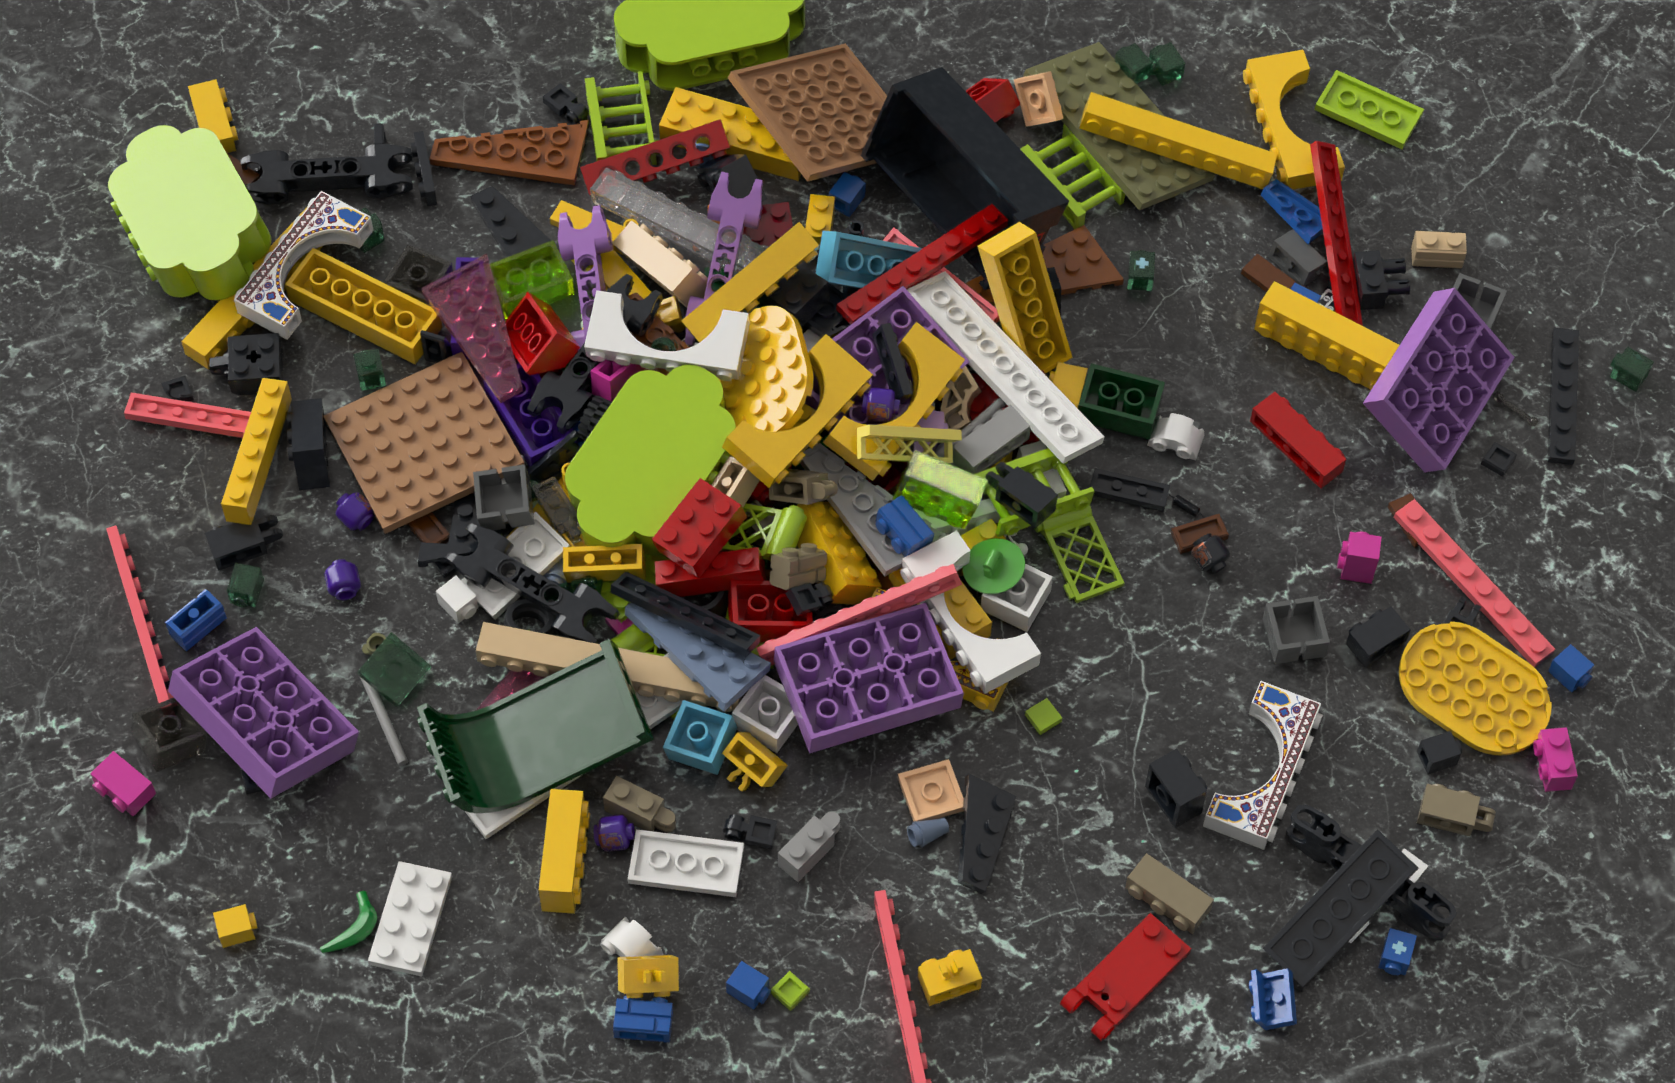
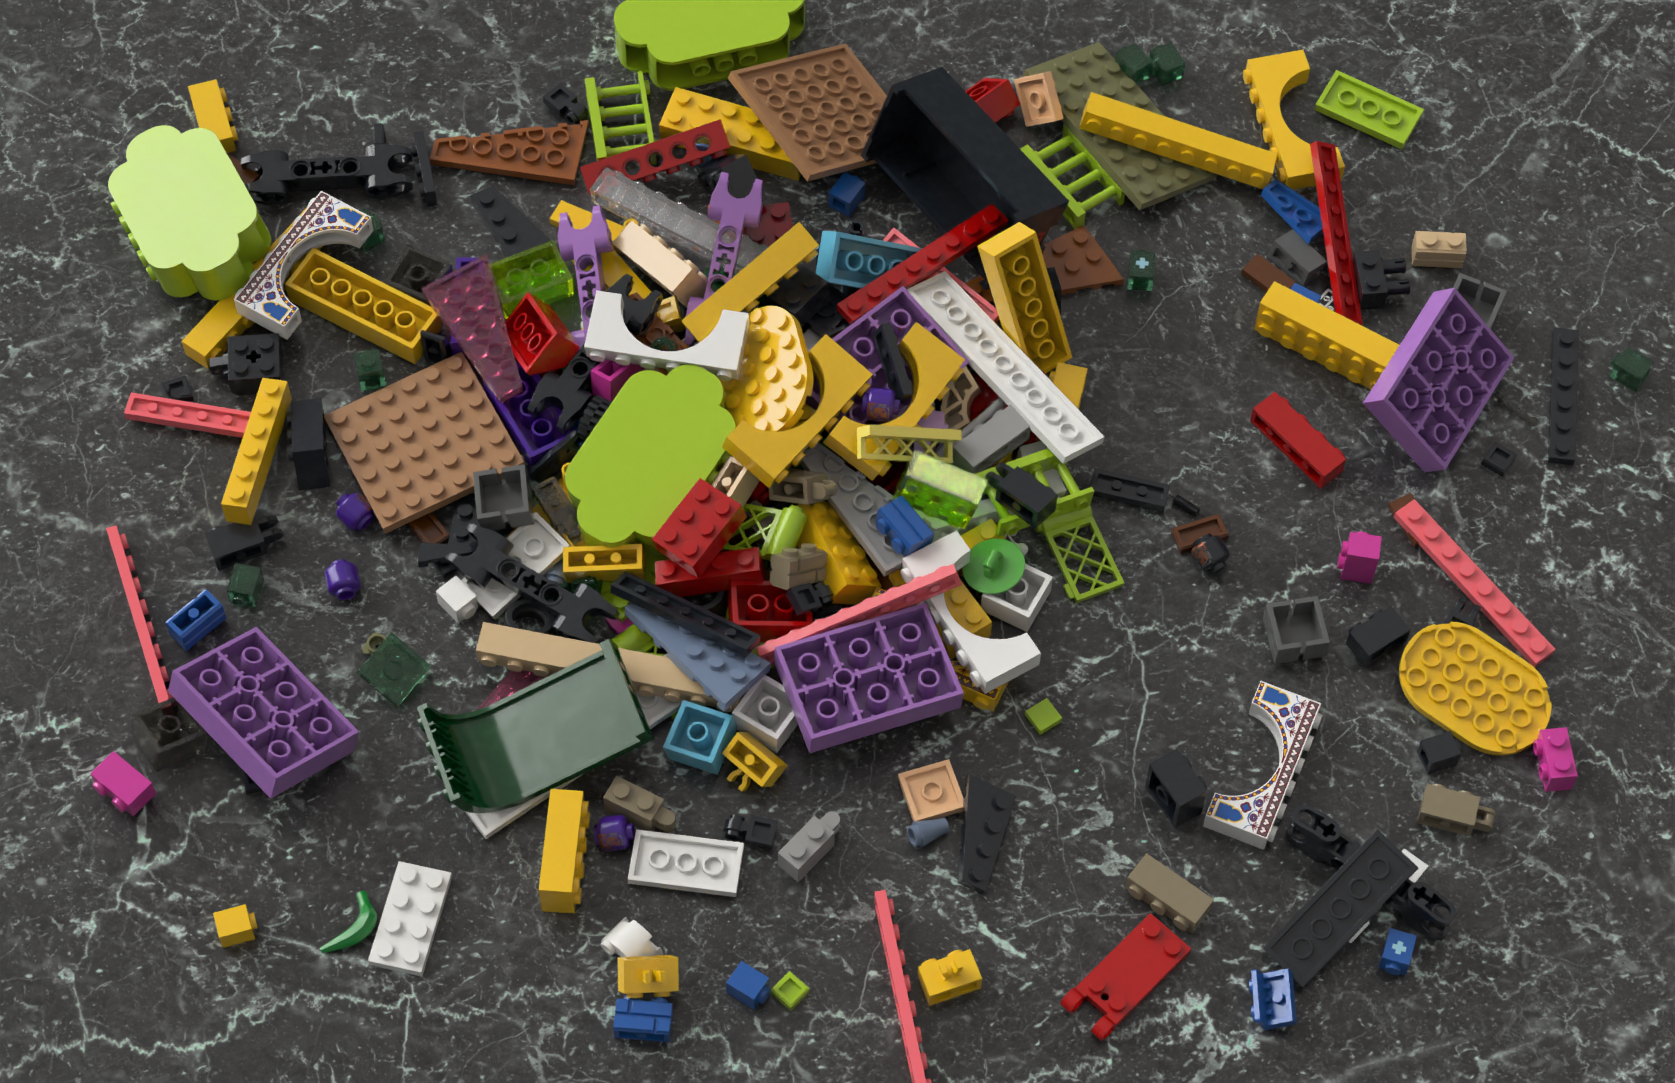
(386, 724): light grey bar -> none
(820, 216): yellow brick -> none
(1121, 401): dark green brick -> none
(1177, 434): white cylinder -> none
(1571, 668): blue brick -> none

